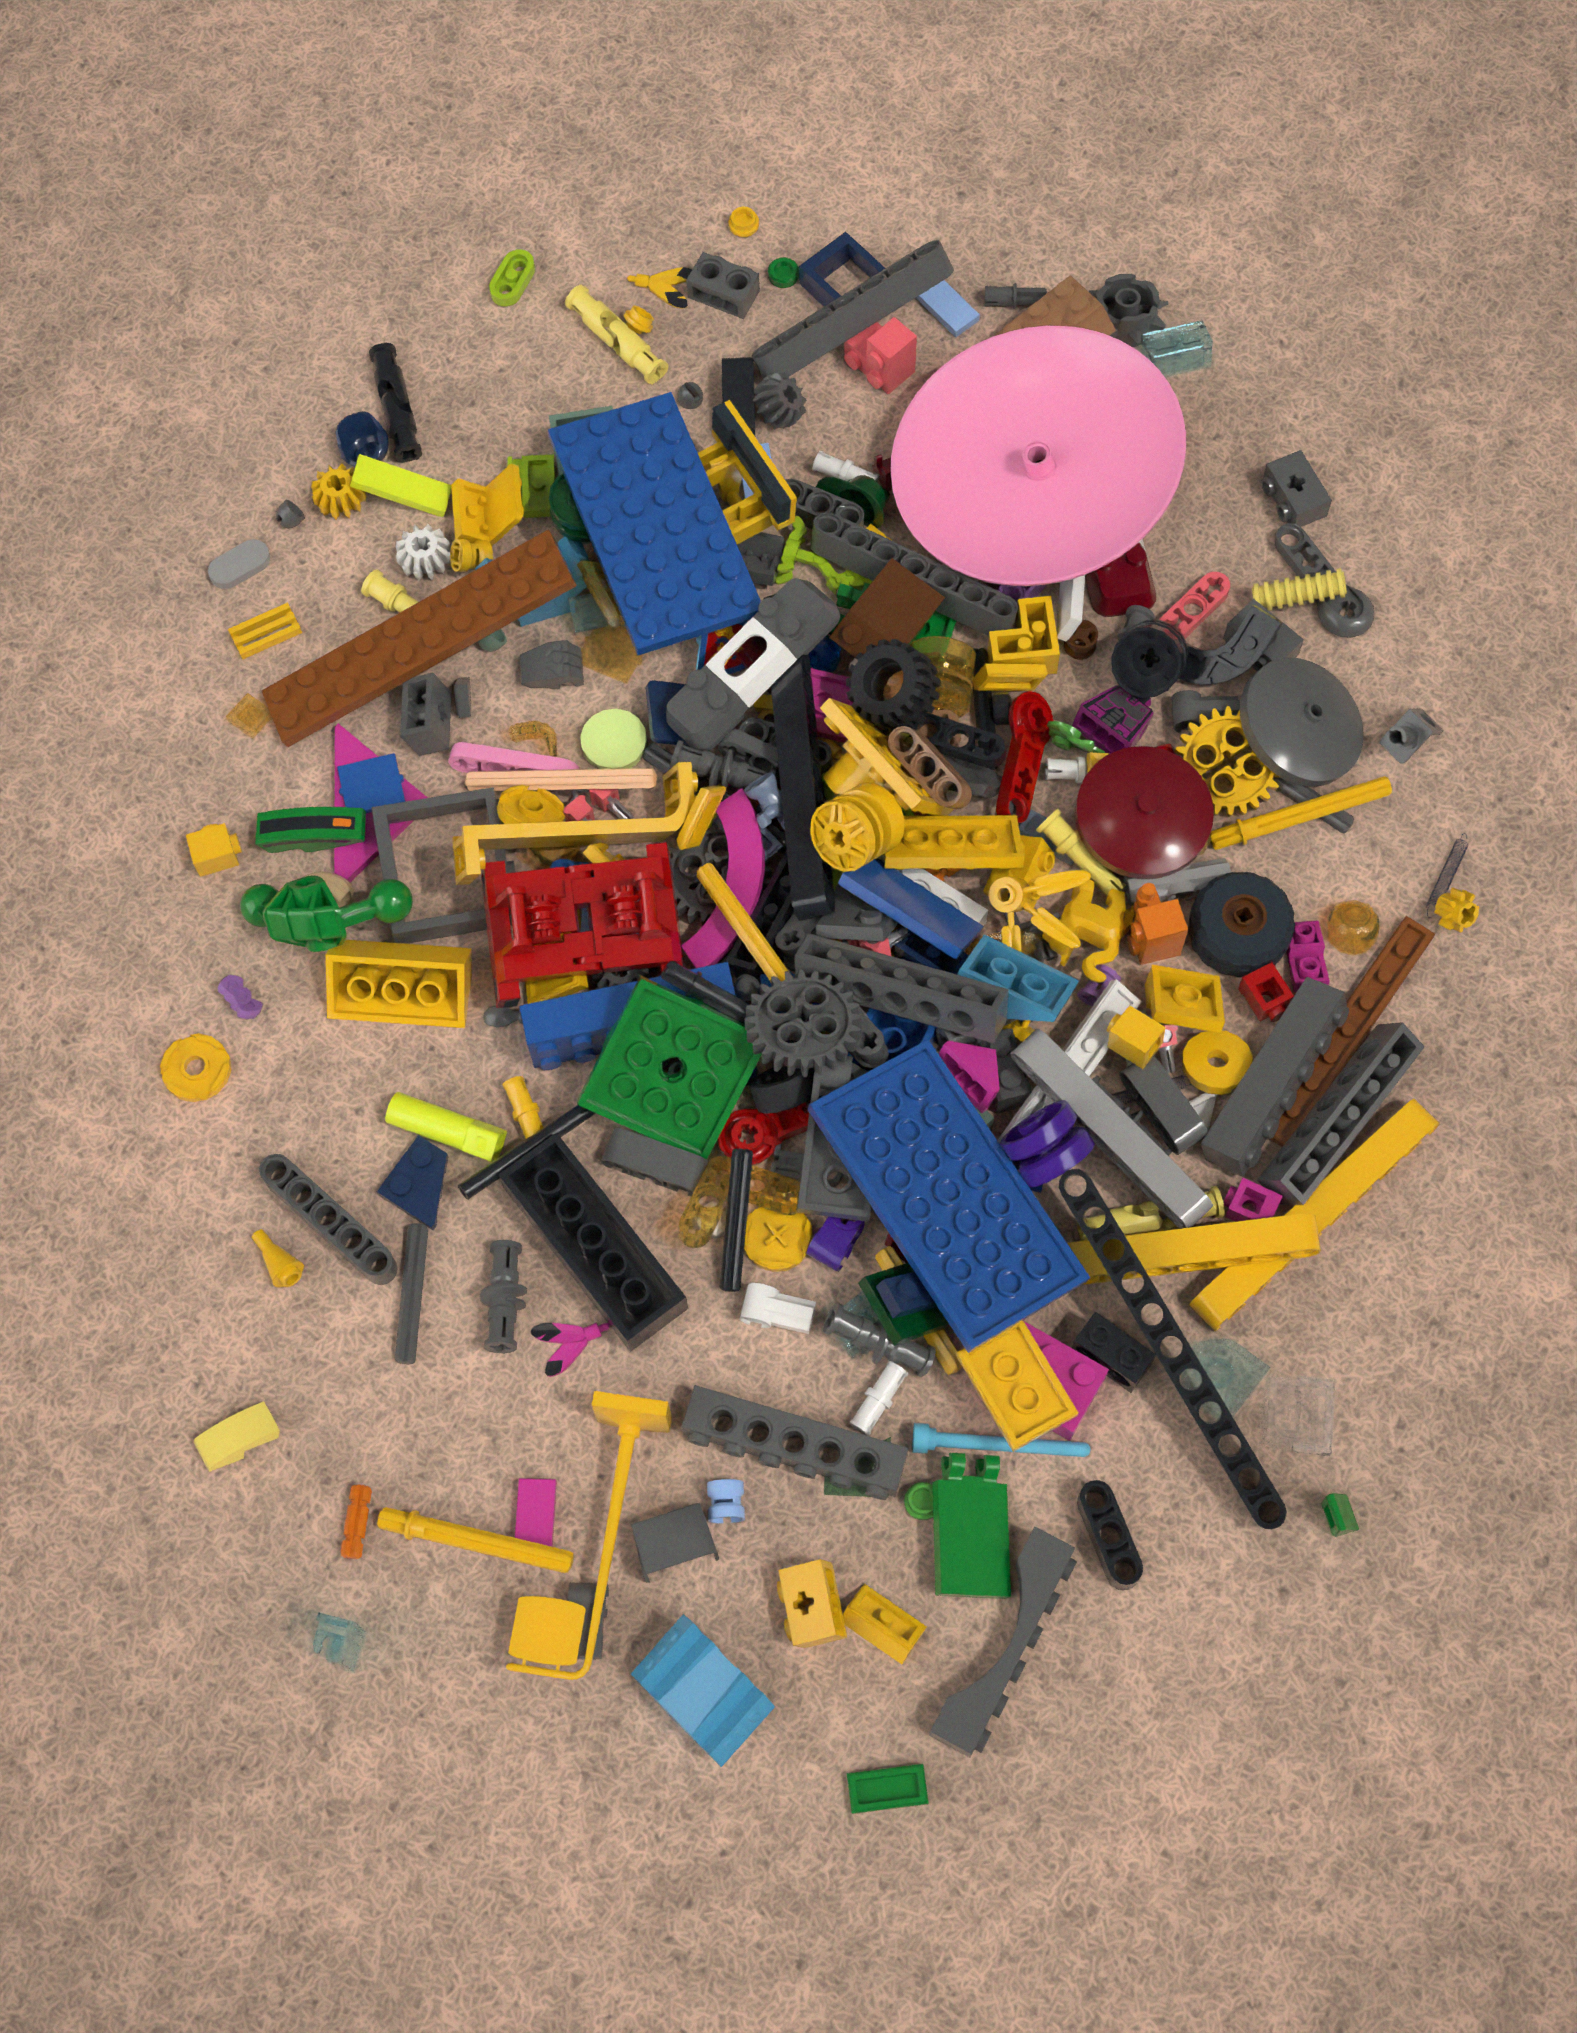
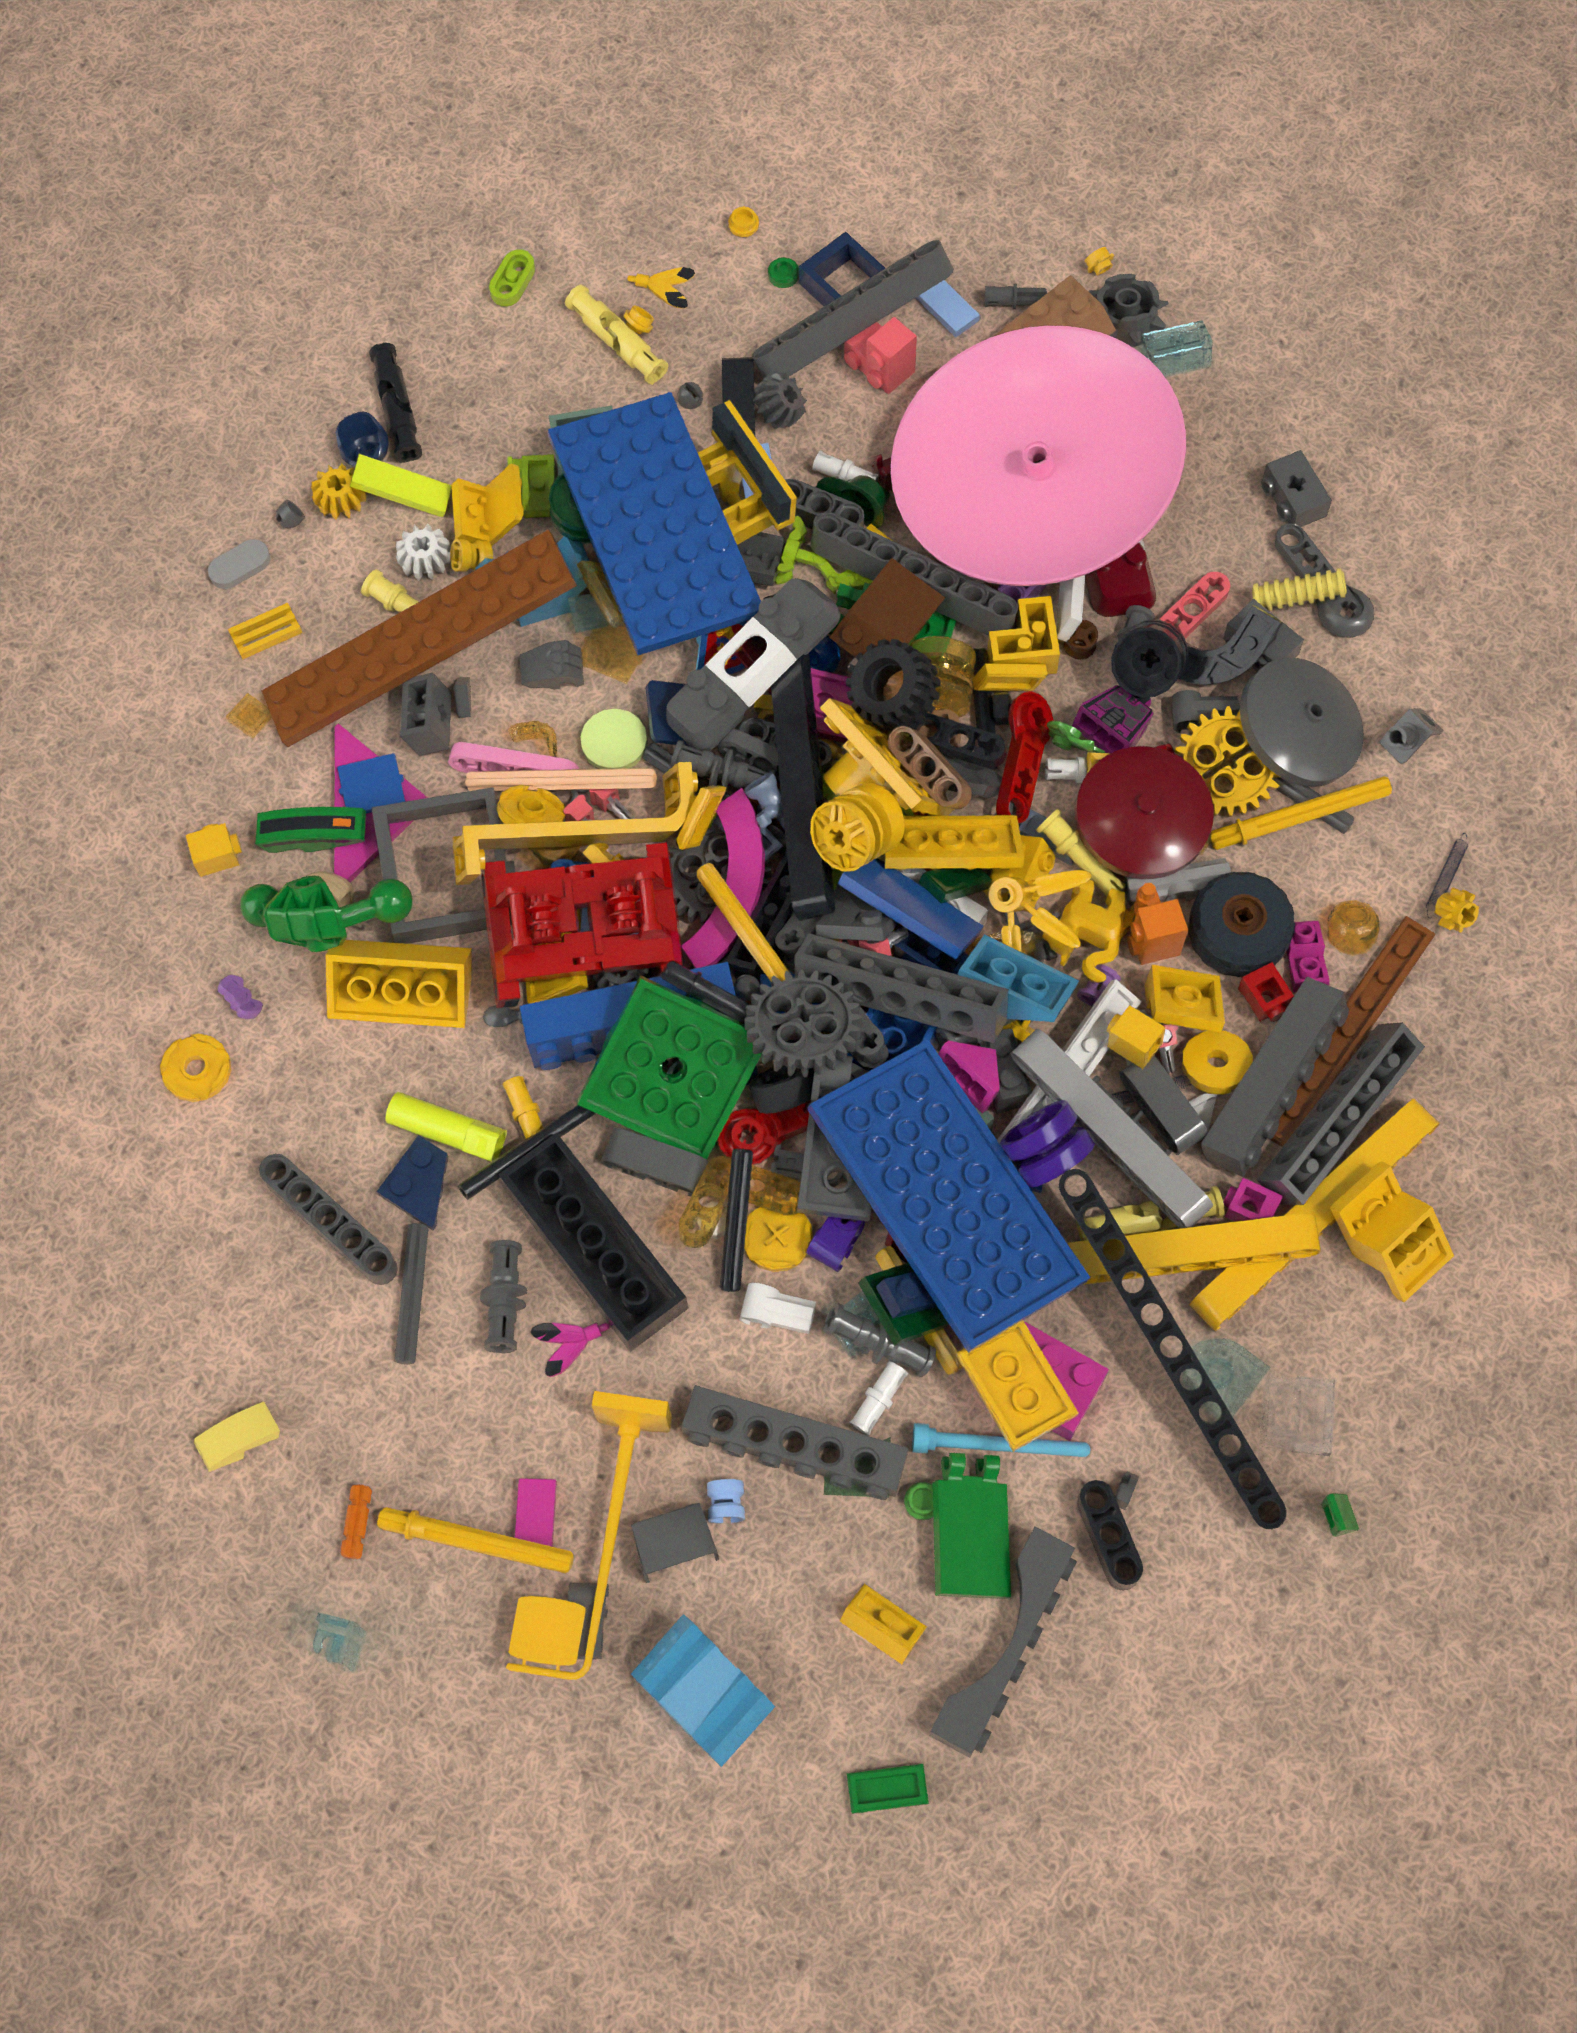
(282, 1266): yellow cone -> none
(493, 641): sand green hinge -> none
(717, 285): dark grey brick -> none
(825, 1618): yellow brick -> none
(954, 883): none -> dark green tile
(1099, 261): none -> yellow plate
(1114, 1350): black brick -> none
(1126, 1489): none -> dark grey tile
(1392, 1231): none -> yellow bracket

